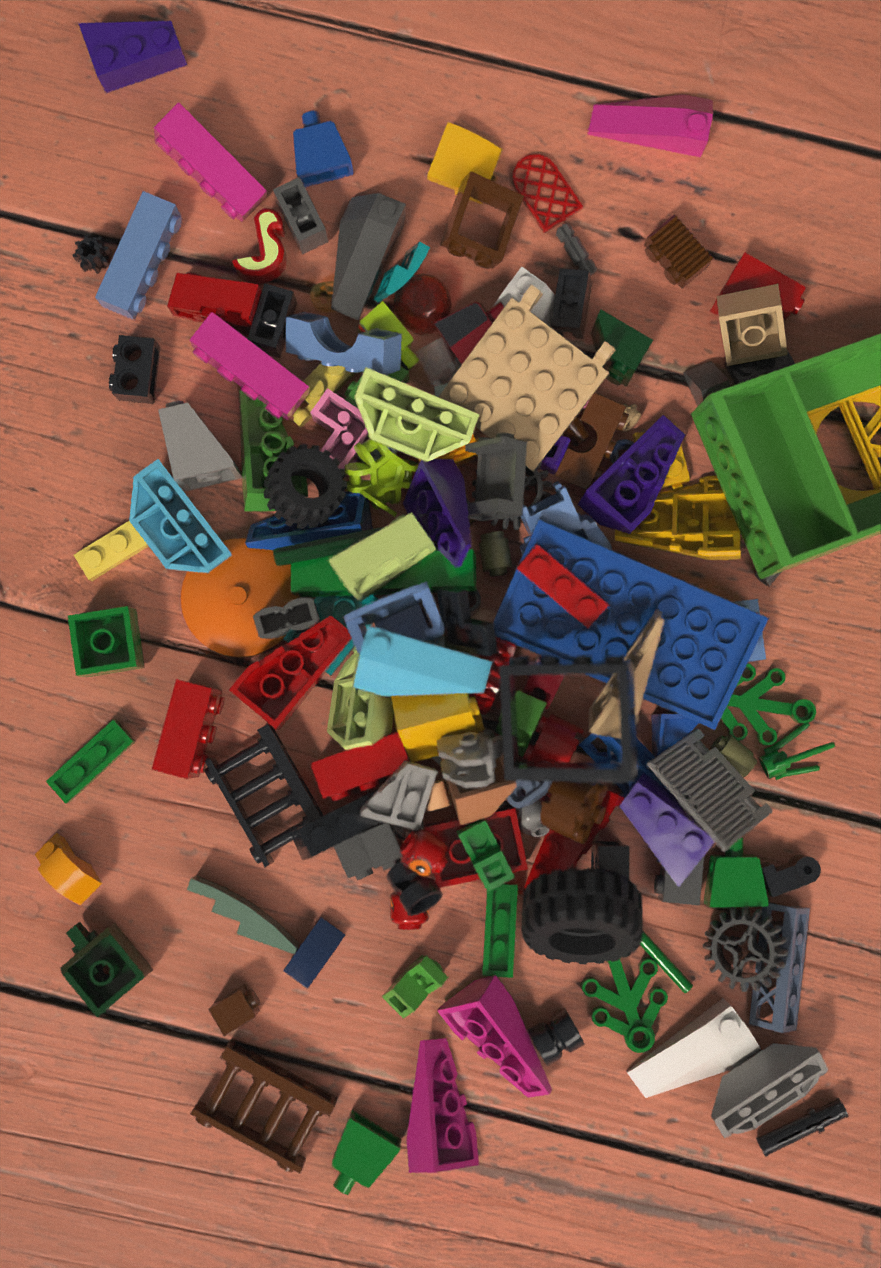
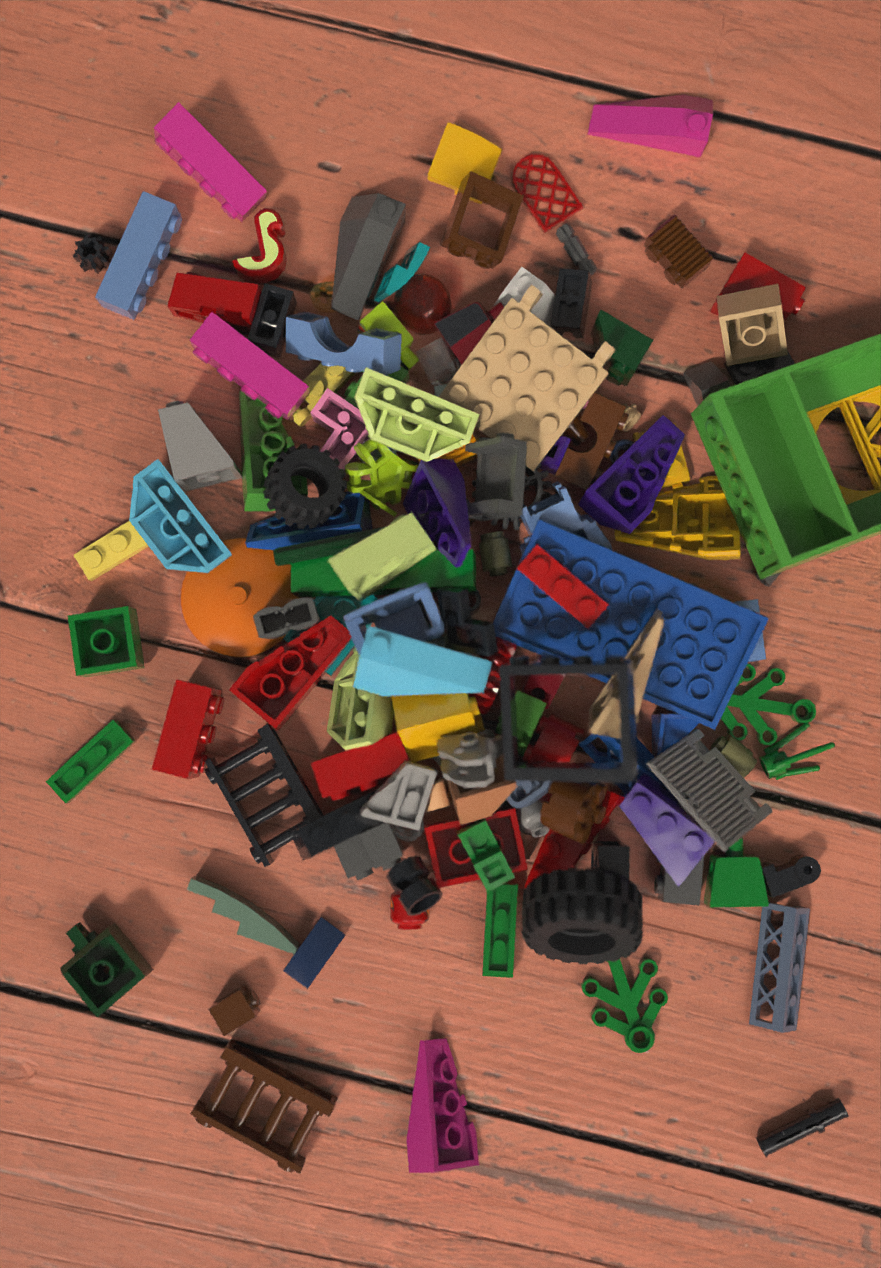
(65, 871): light orange brick -> none
(131, 51): dark purple wedge -> none
(143, 369): black brick -> none
(300, 215): dark grey brick -> none
(320, 151): blue torso -> none
(362, 1152): green torso -> none
(414, 985): bright green brick -> none
(423, 853): red head -> none
(493, 1023): dark pink wedge -> none
(556, 1037): black wheel -> none
(665, 964): green bar -> none
(700, 1050): white wedge -> none
(759, 954): dark grey gear -> none
(765, 1086): light grey wedge -> none

